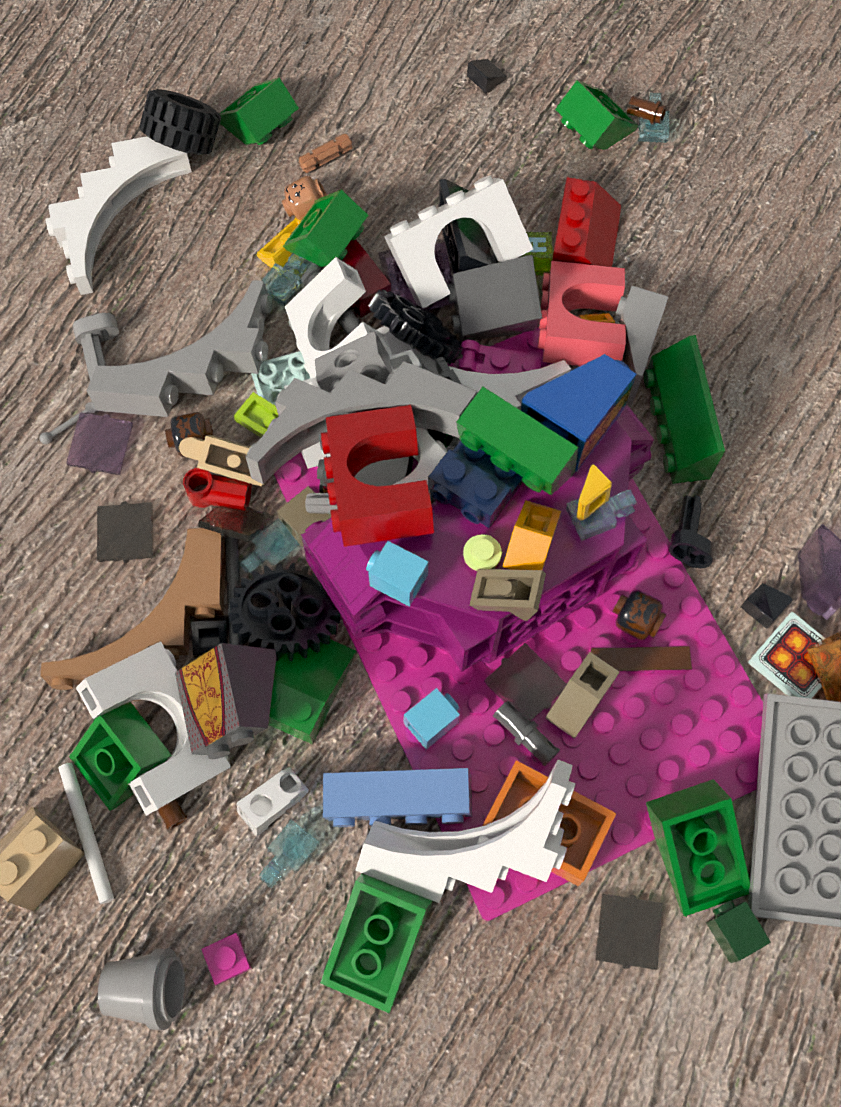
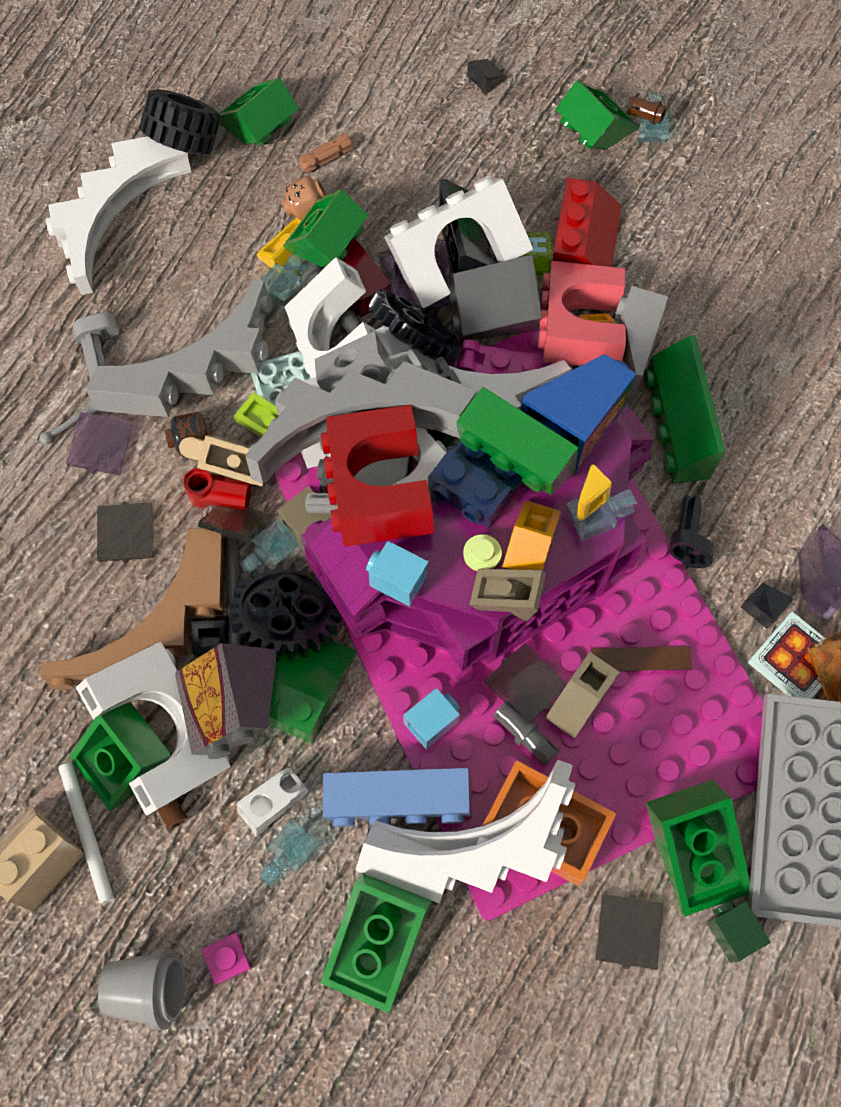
(639, 614): head -> none

